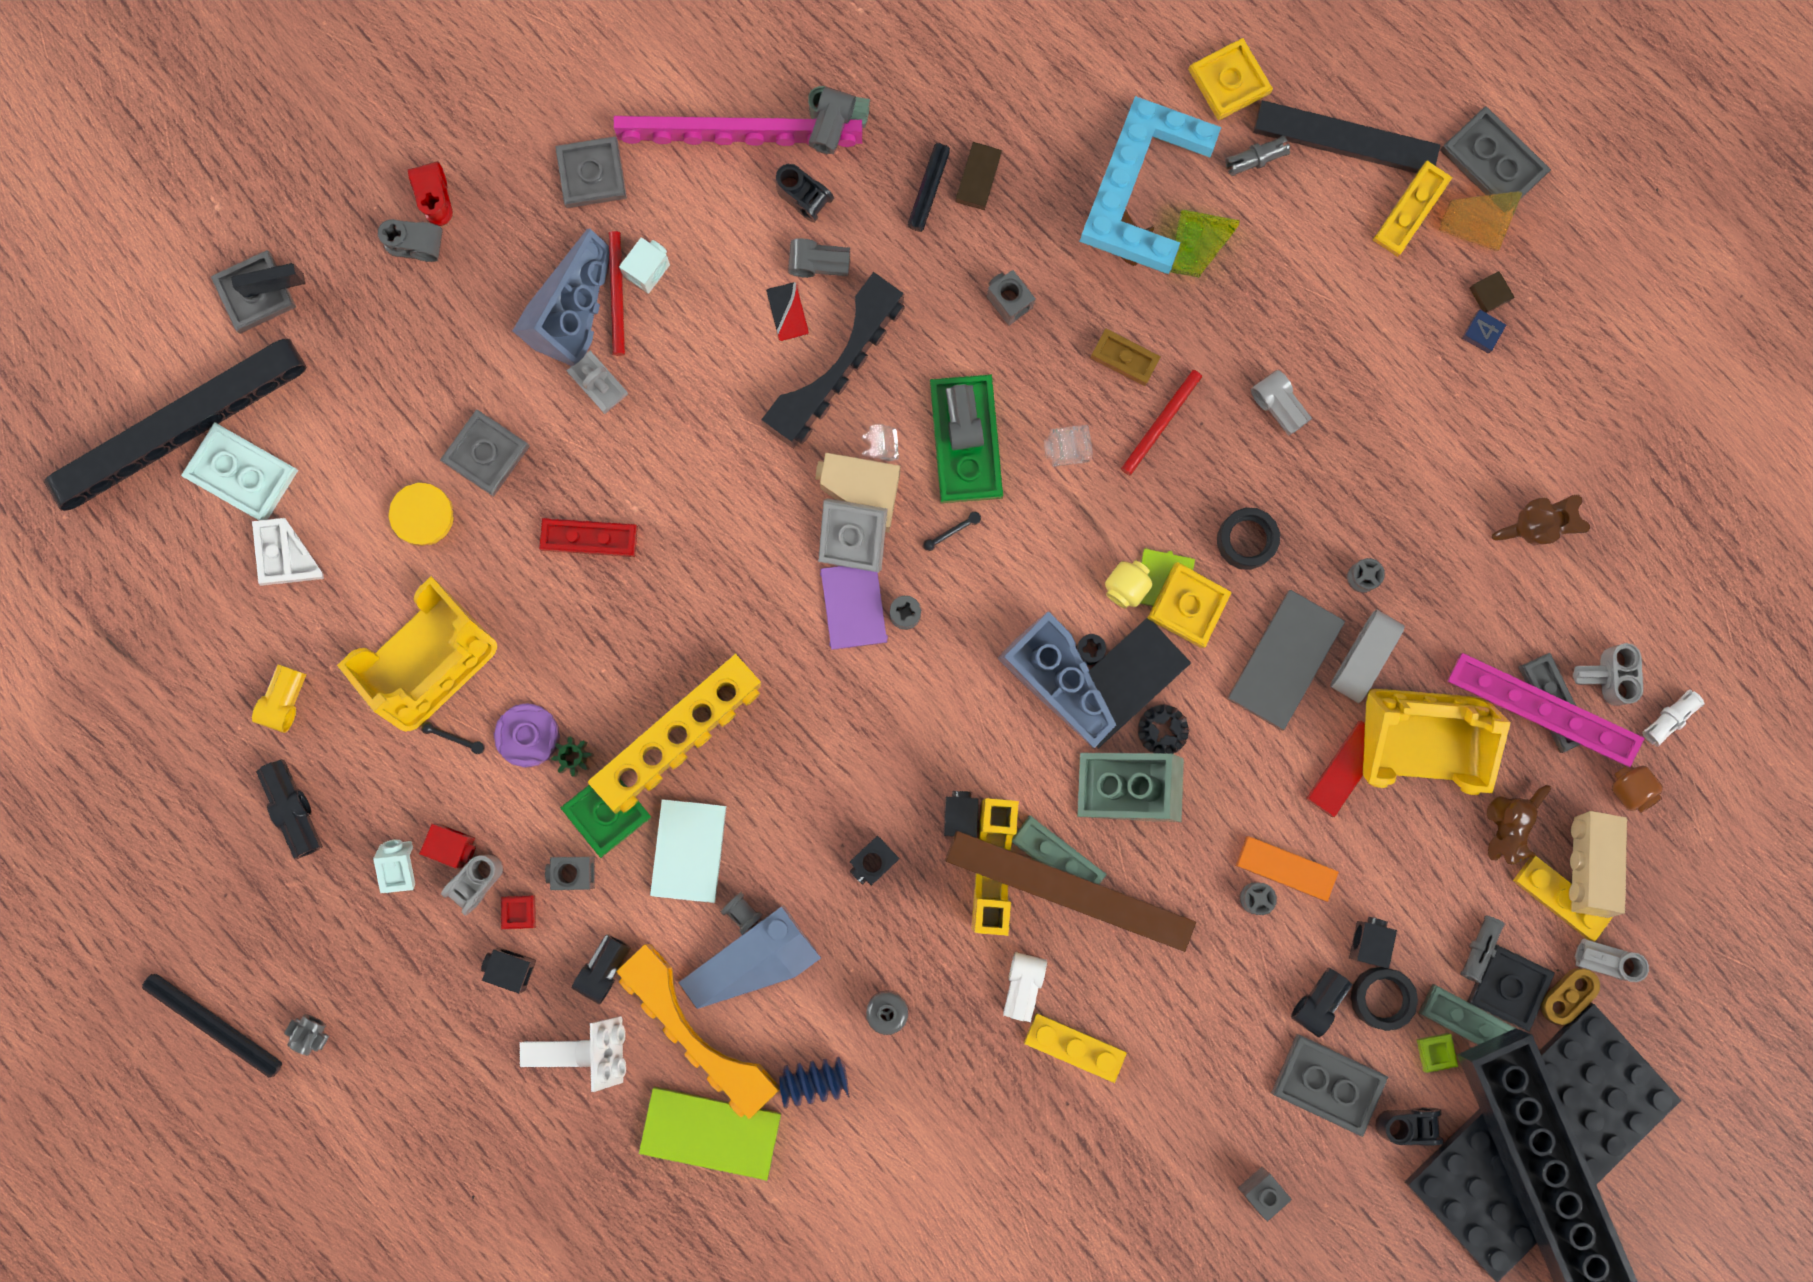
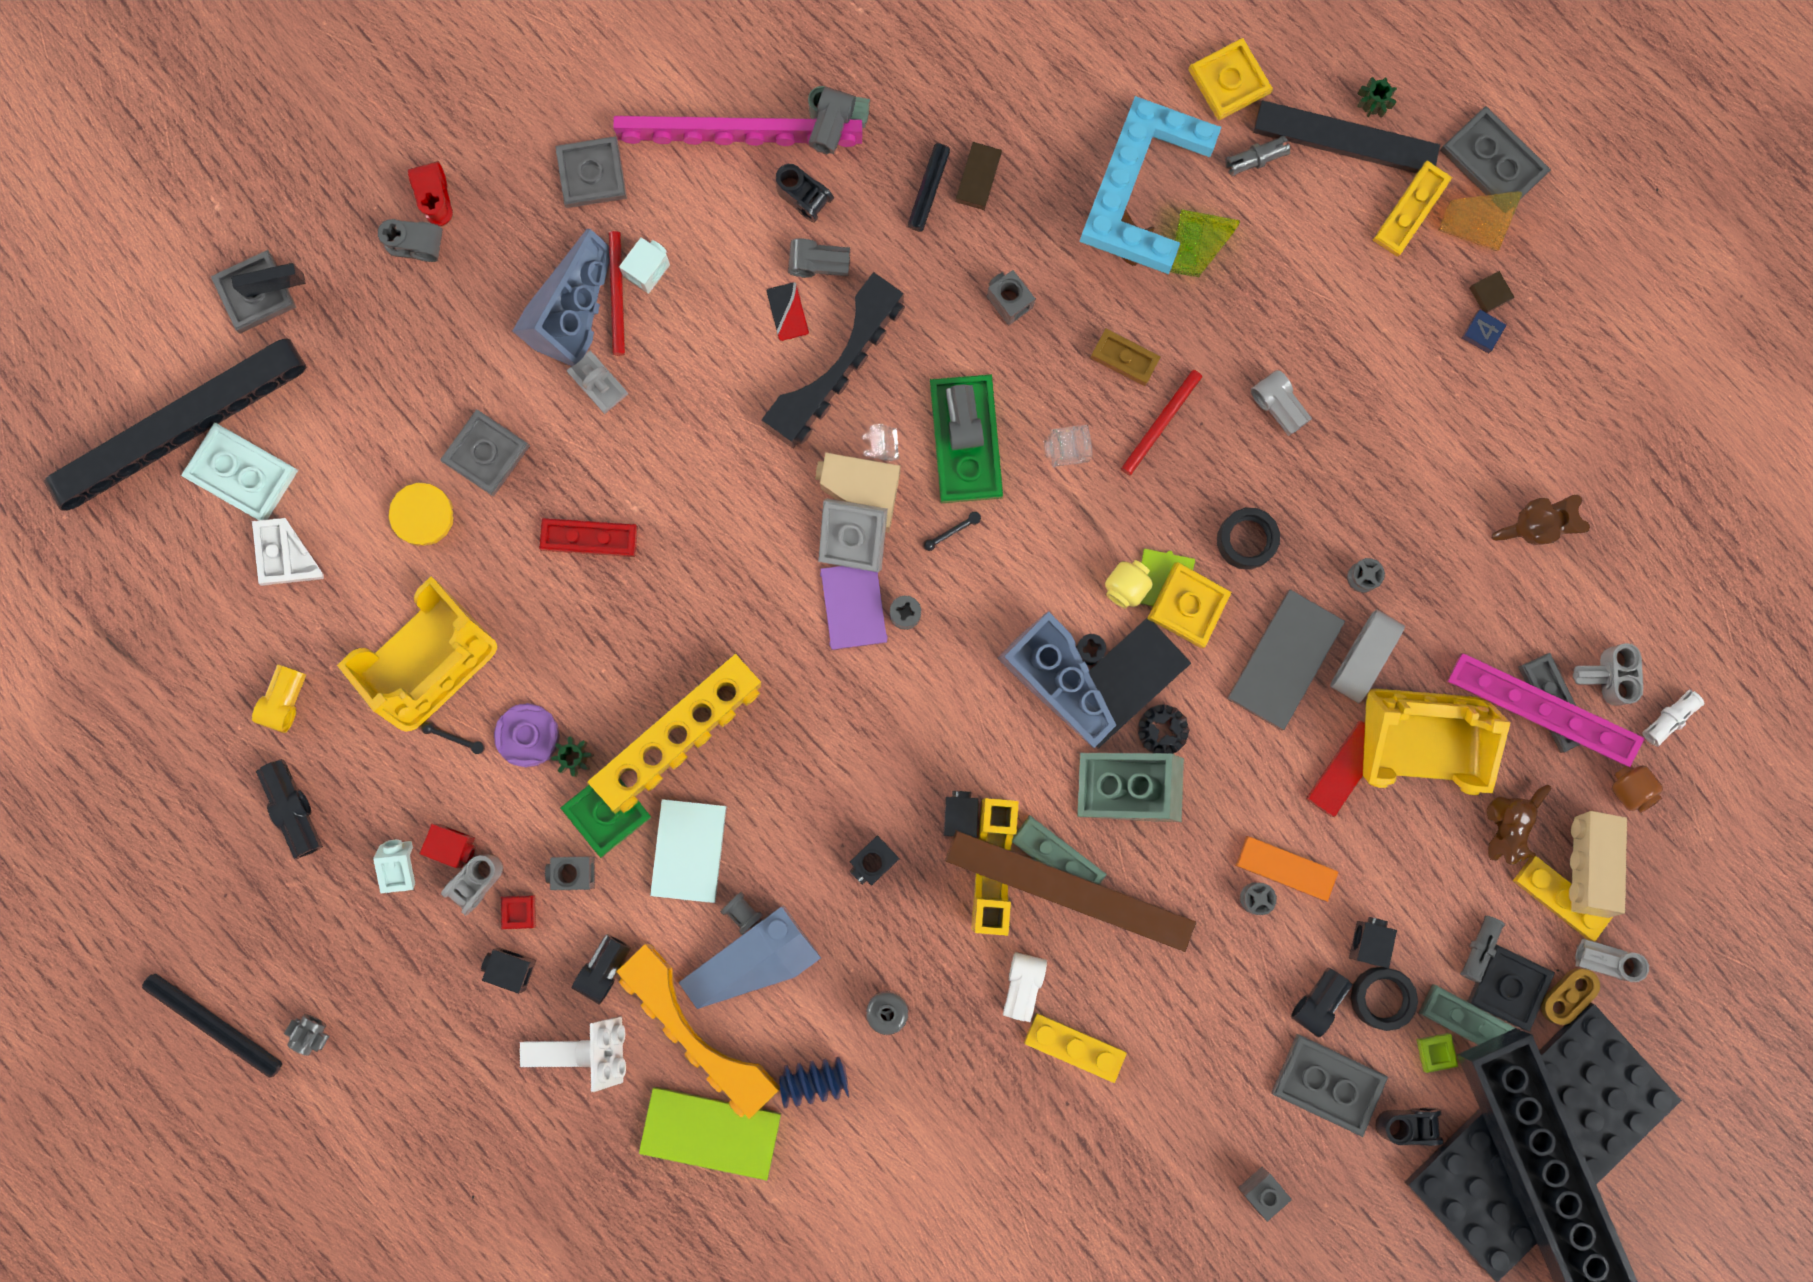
(1376, 97): none -> dark green gear

